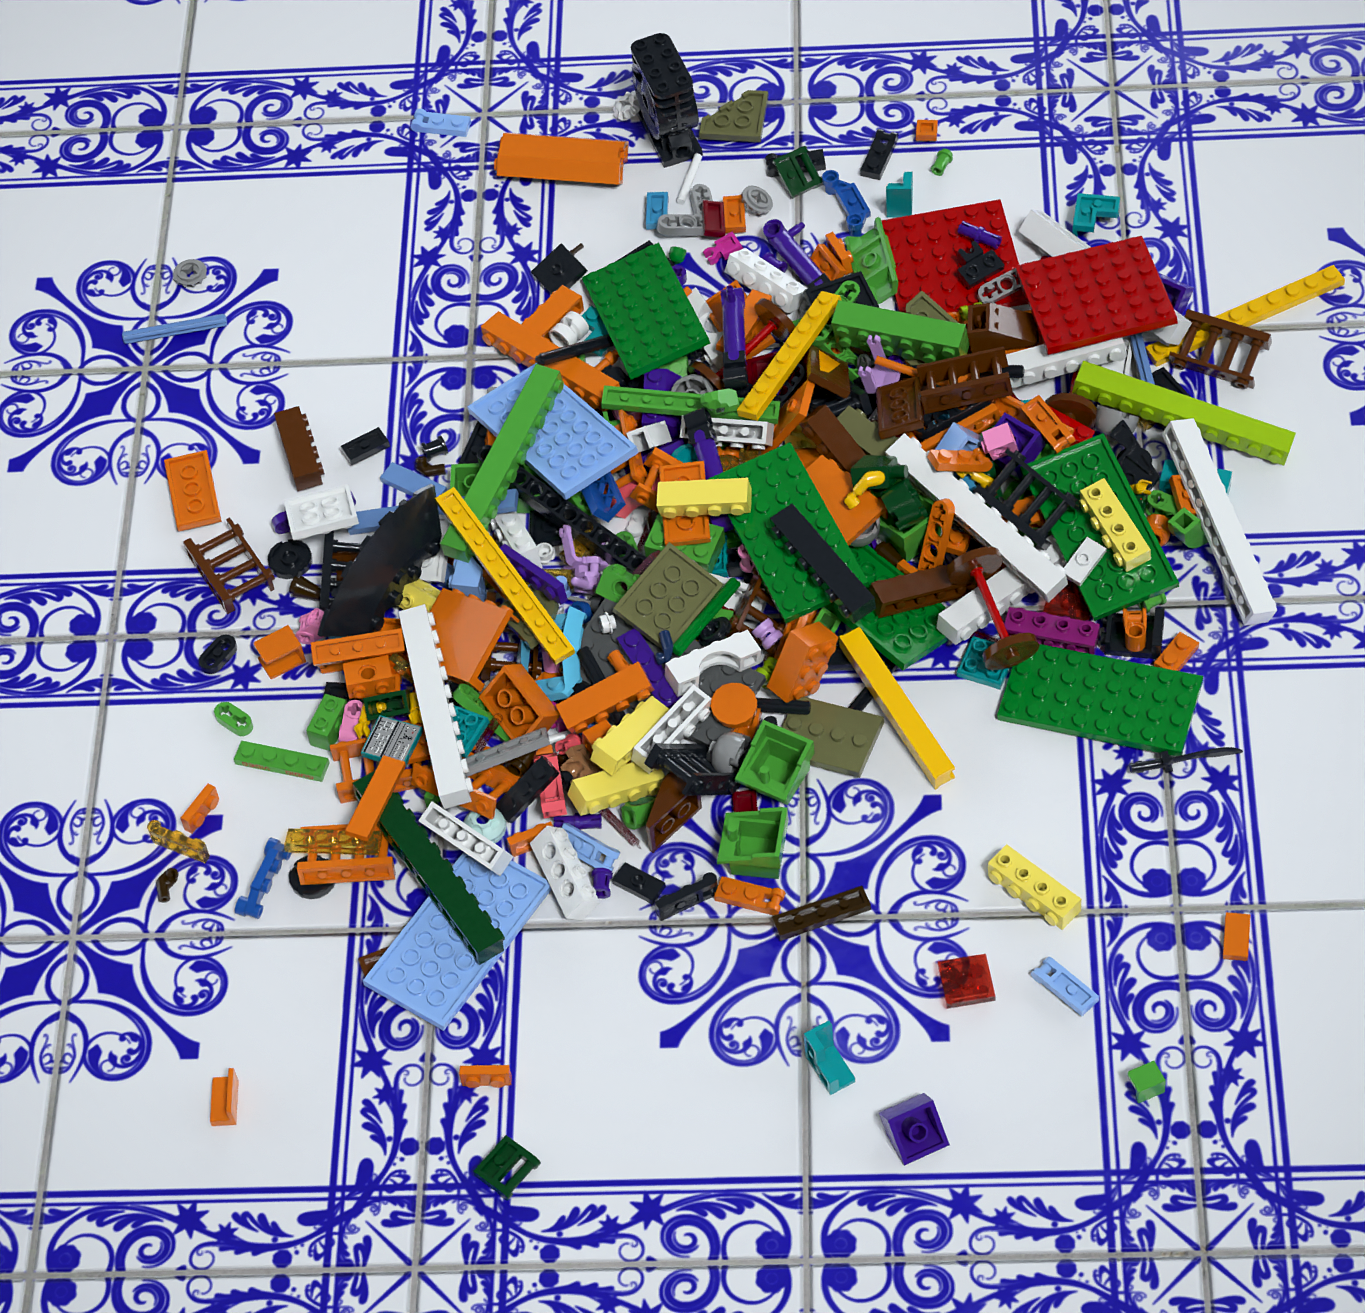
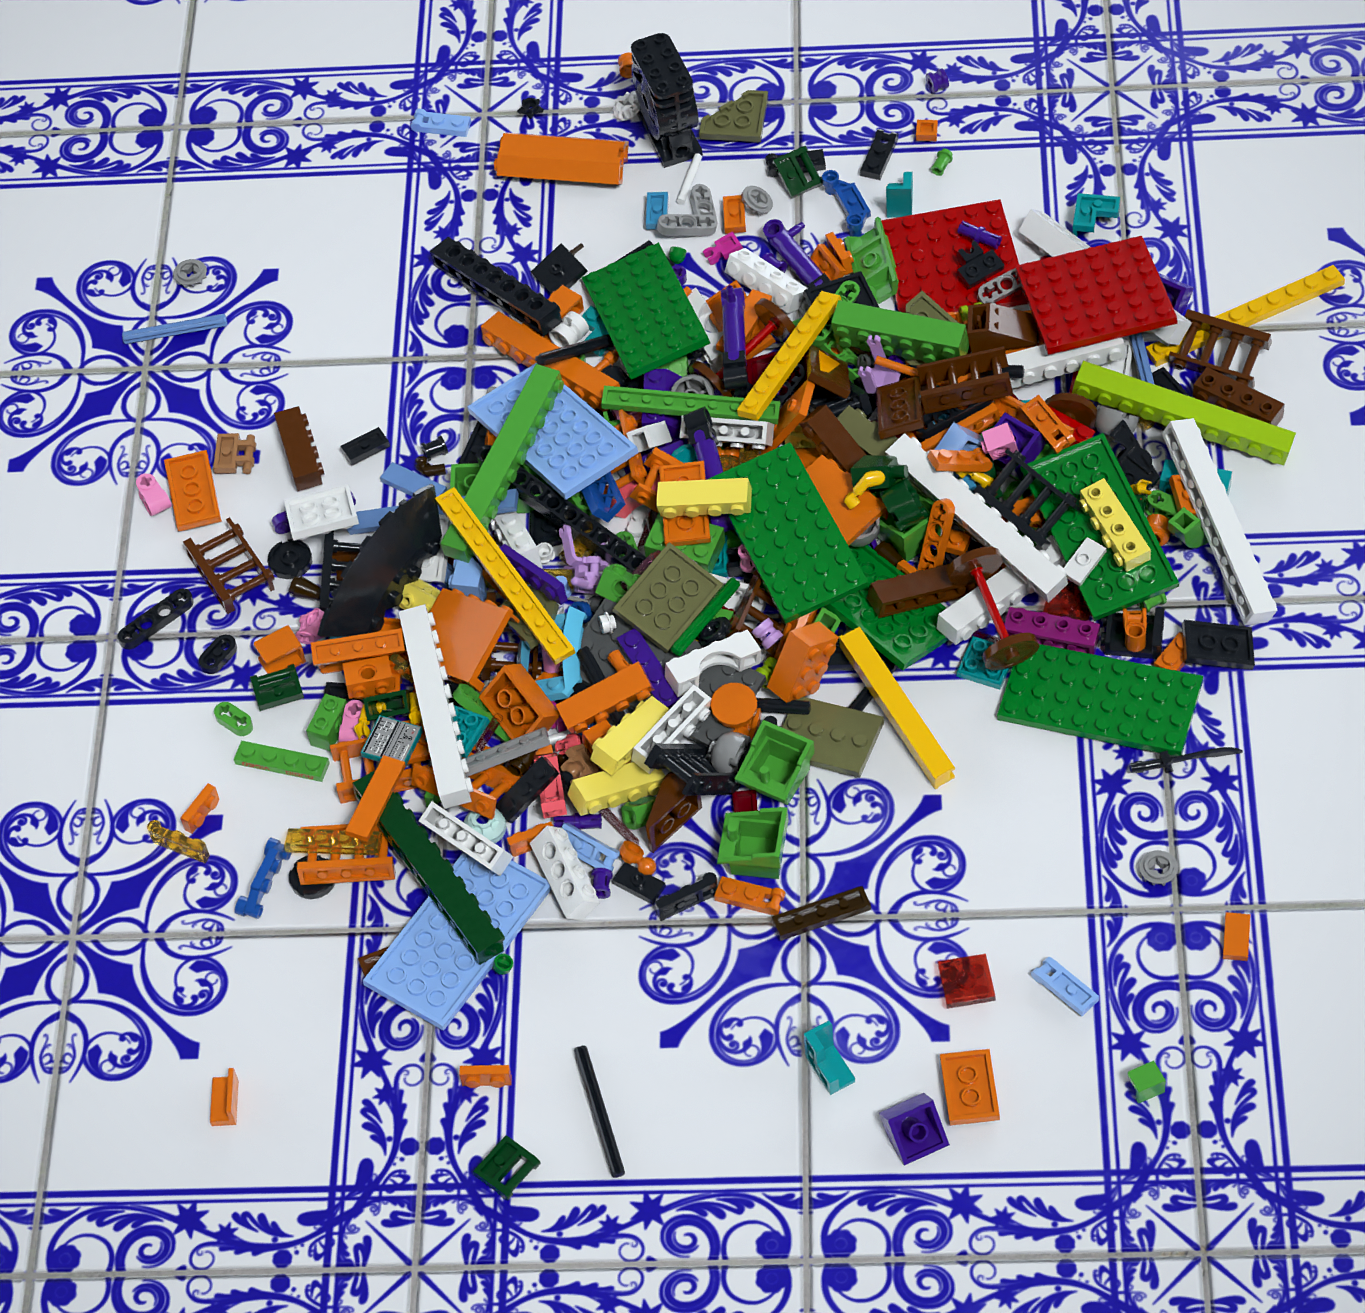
(152, 494): none -> bright pink piece
(153, 616): none -> black beam
(165, 882): dark brown arm -> none
(227, 453): none -> medium nougat plate
(278, 692): none -> dark green plate
(496, 286): none -> black brick
(502, 964): none -> green hinge
(530, 112): none -> black plate
(599, 1112): none -> black axle
(625, 63): none -> orange wheel
(633, 853): none -> orange plate
(667, 648): dark blue arm -> none
(713, 218): dark red tile -> none
(720, 401): bright green rock -> none
(822, 563): black brick -> none
(937, 80): none -> dark purple wheel
(969, 1087): none -> orange plate
(1034, 887): light yellow brick -> none
(1165, 861): none -> light grey gear
(1218, 644): none -> black tile
(1237, 397): none -> reddish brown brick

